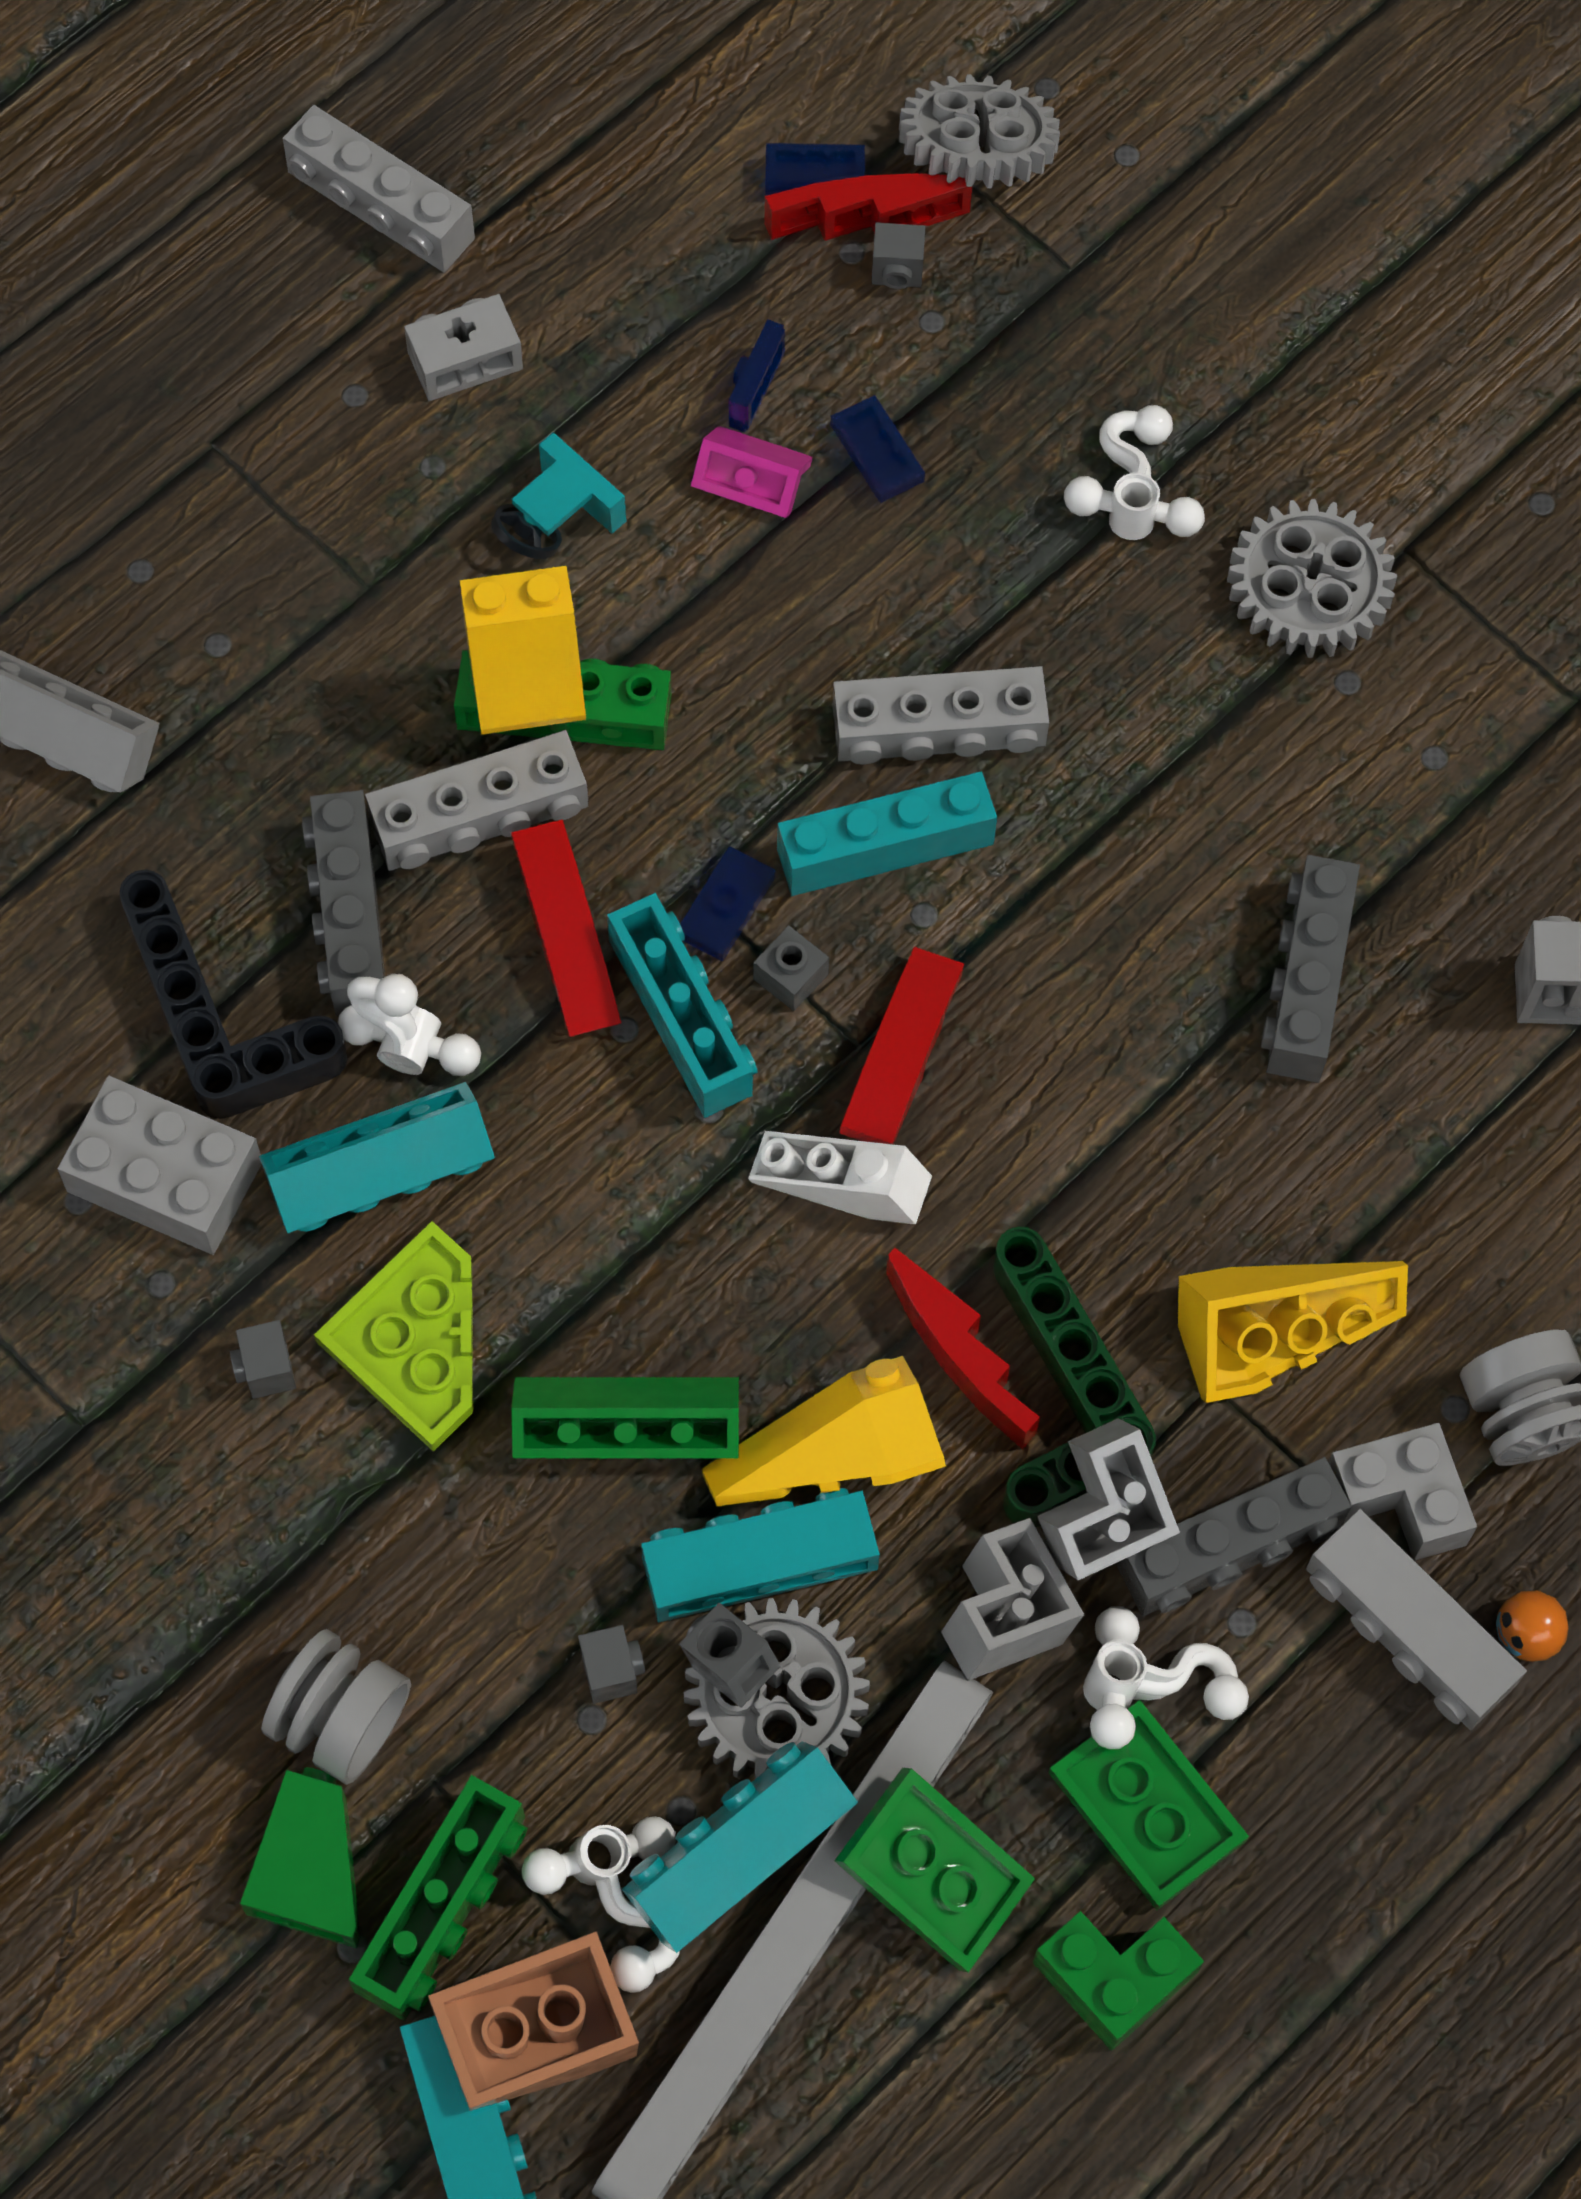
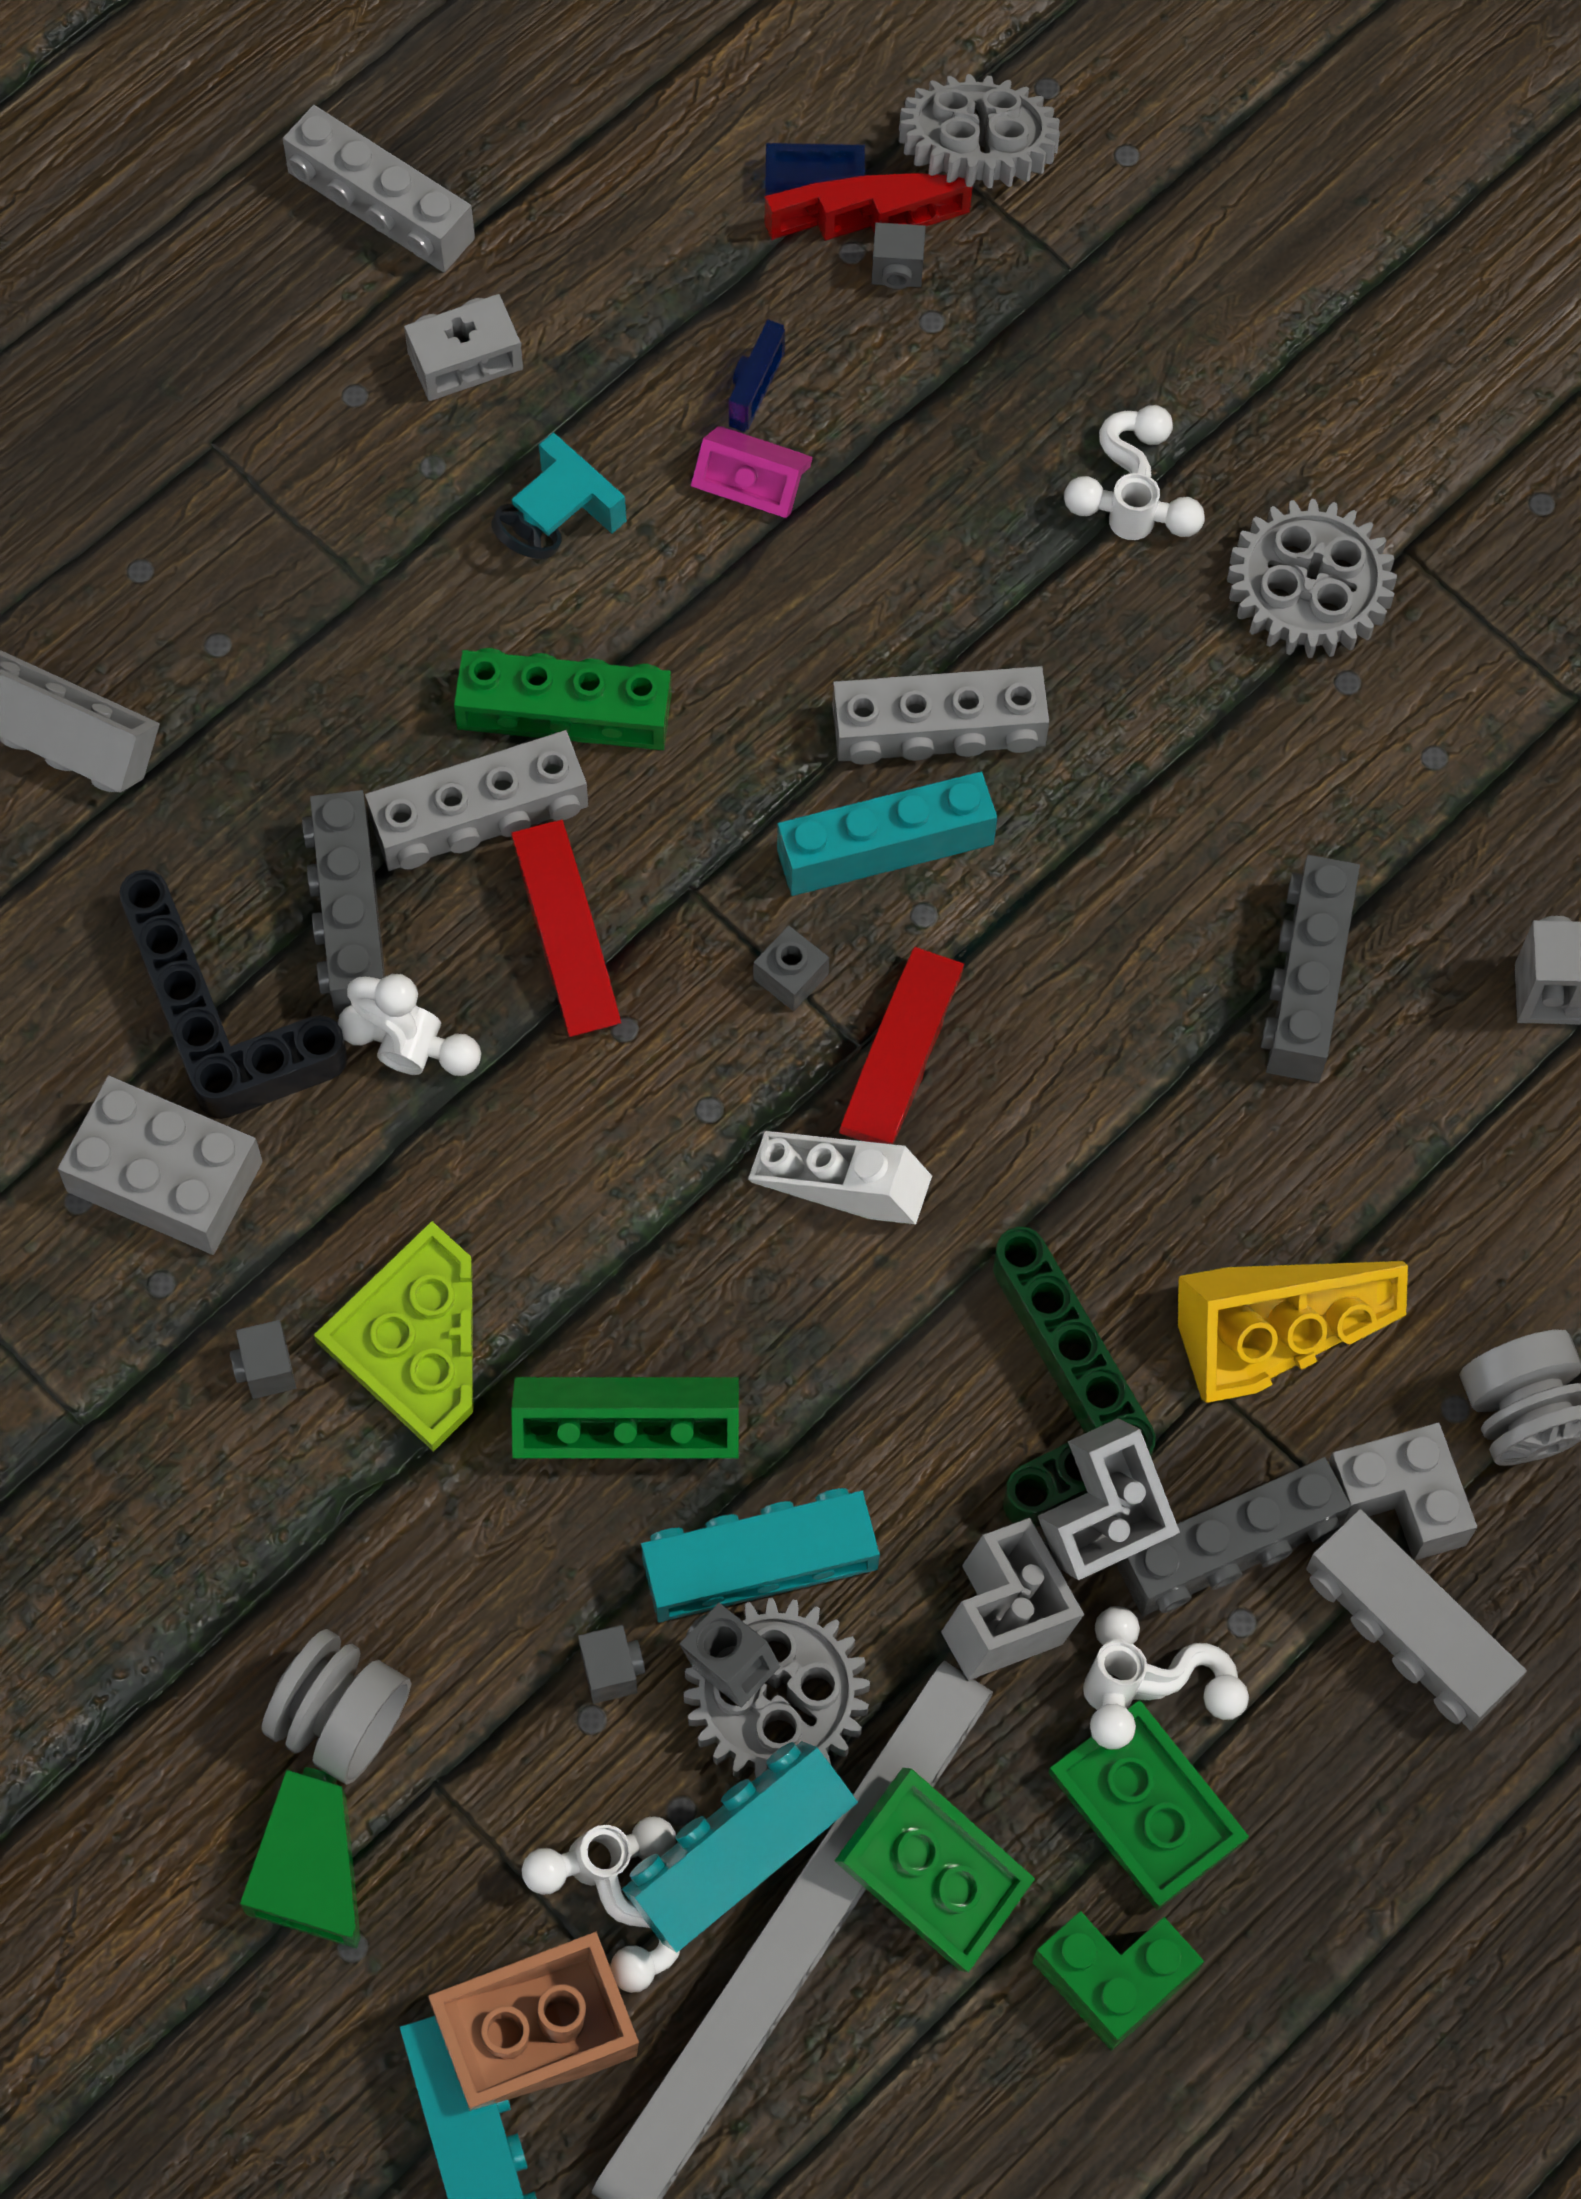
(377, 1158): teal brick -> none
(438, 1898): green brick -> none
(523, 649): yellow slope -> none
(680, 1004): teal brick -> none
(726, 903): clear blue plate -> none
(853, 1429): yellow wedge -> none
(877, 449): clear blue plate -> none
(949, 1332): red slope -> none
(1532, 1626): orange piece -> none

